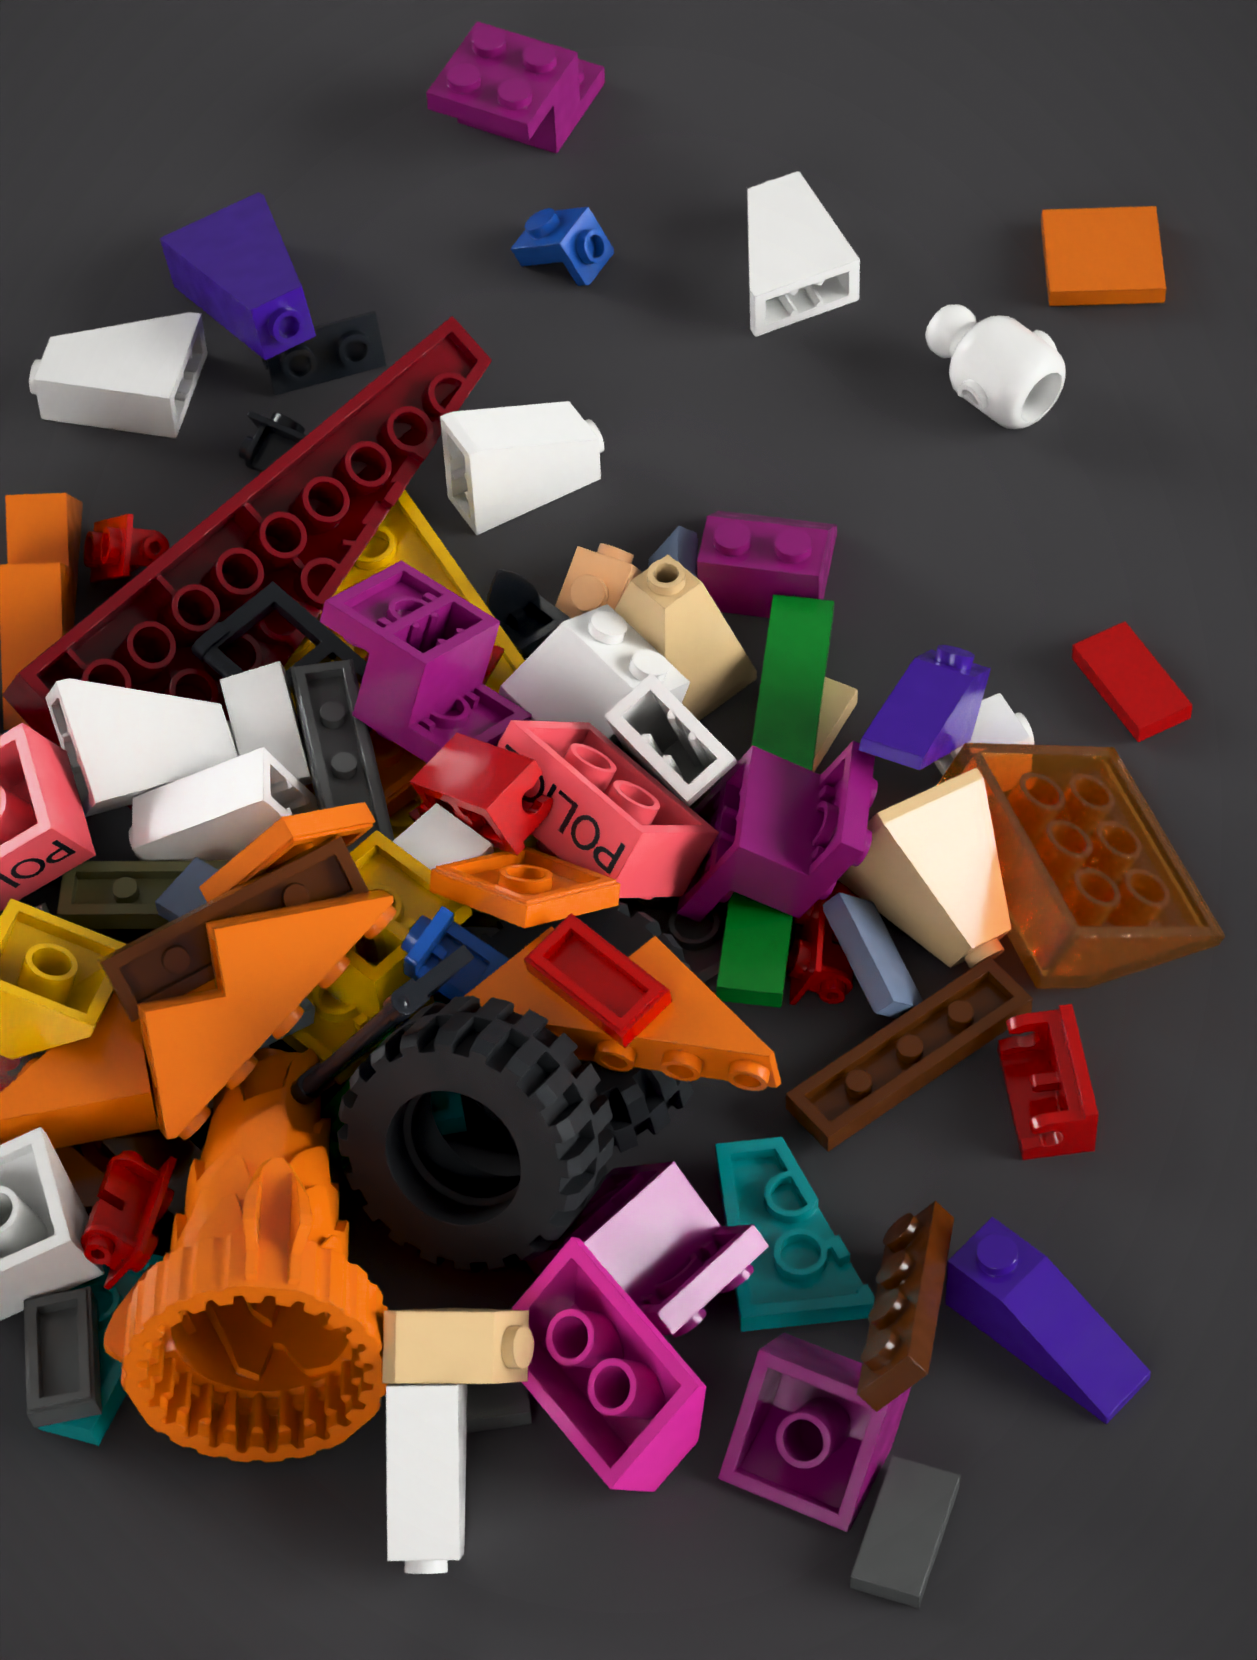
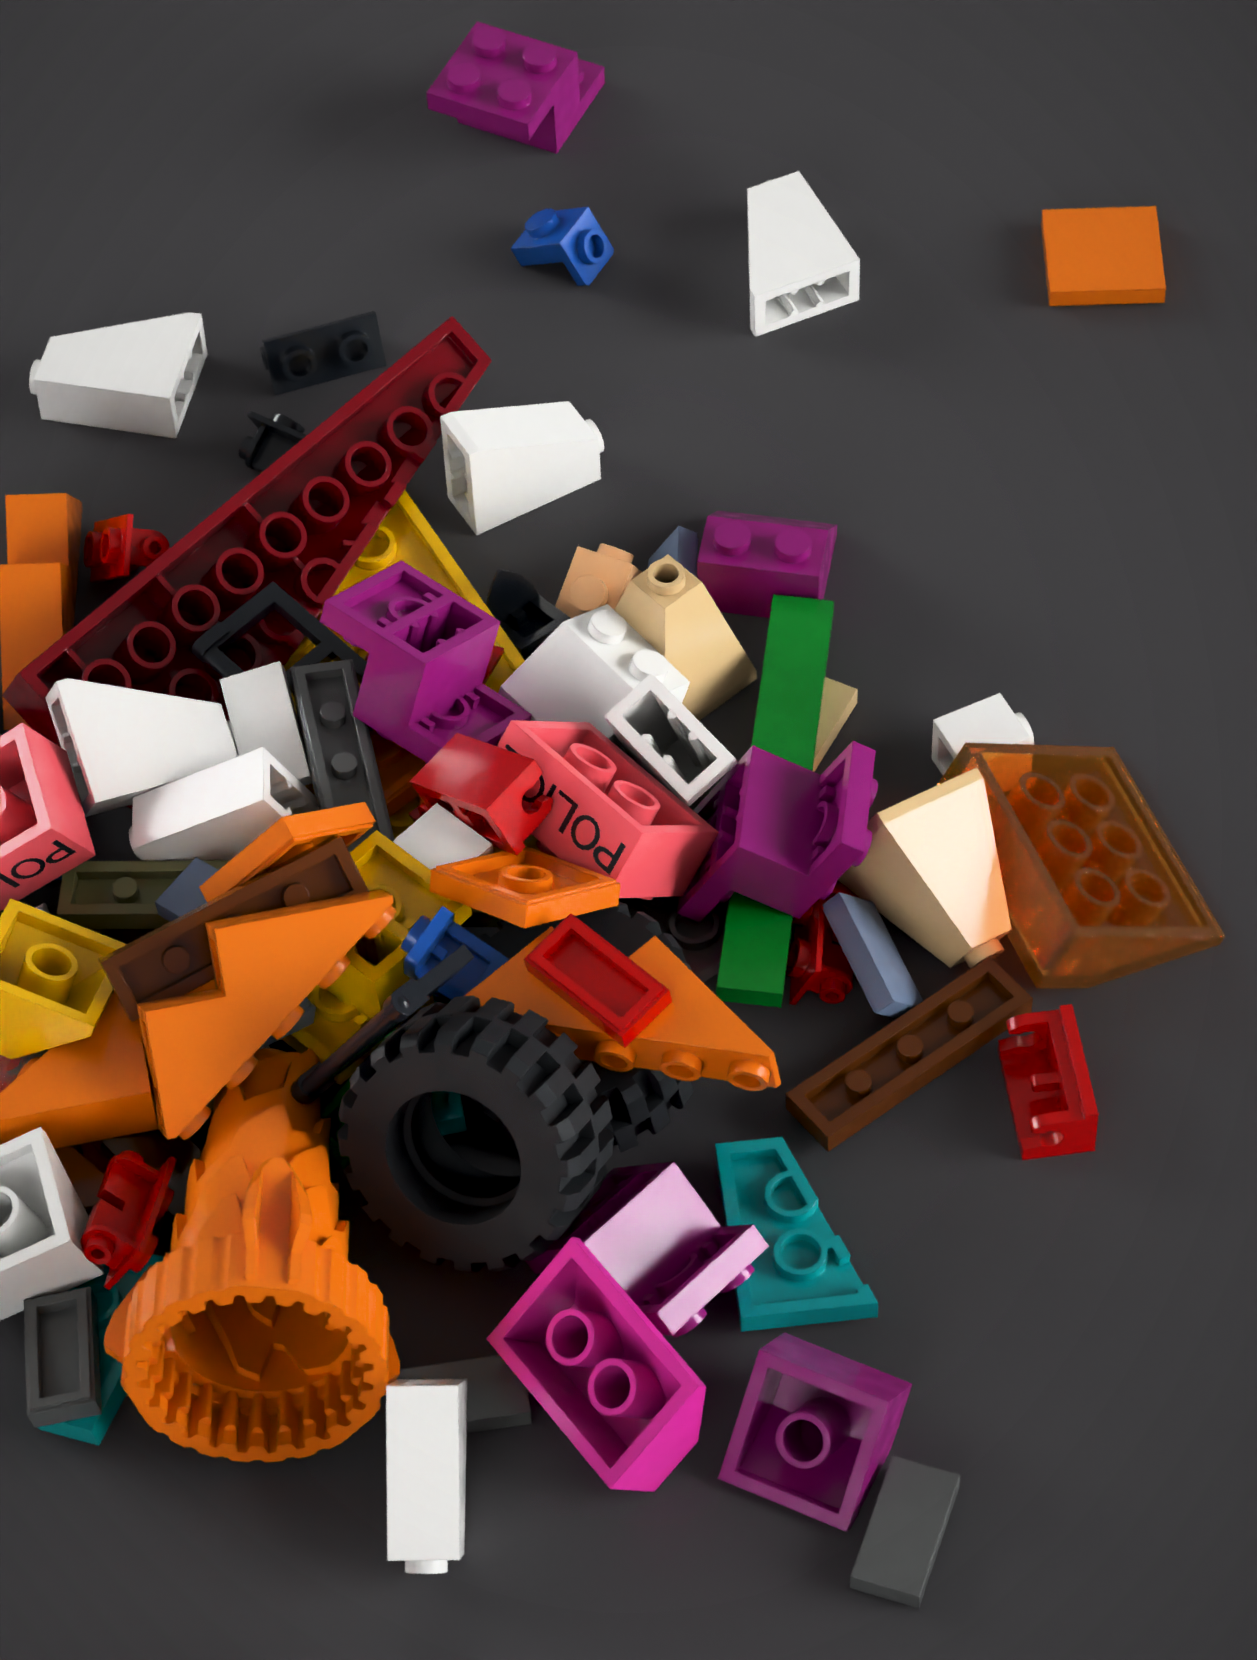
(242, 276): dark purple slope -> none
(456, 1346): tan slope -> none
(905, 1305): reddish brown plate -> none
(929, 709): dark purple slope -> none
(998, 365): white piece -> none
(1042, 1320): dark purple slope -> none
(1131, 681): red tile -> none

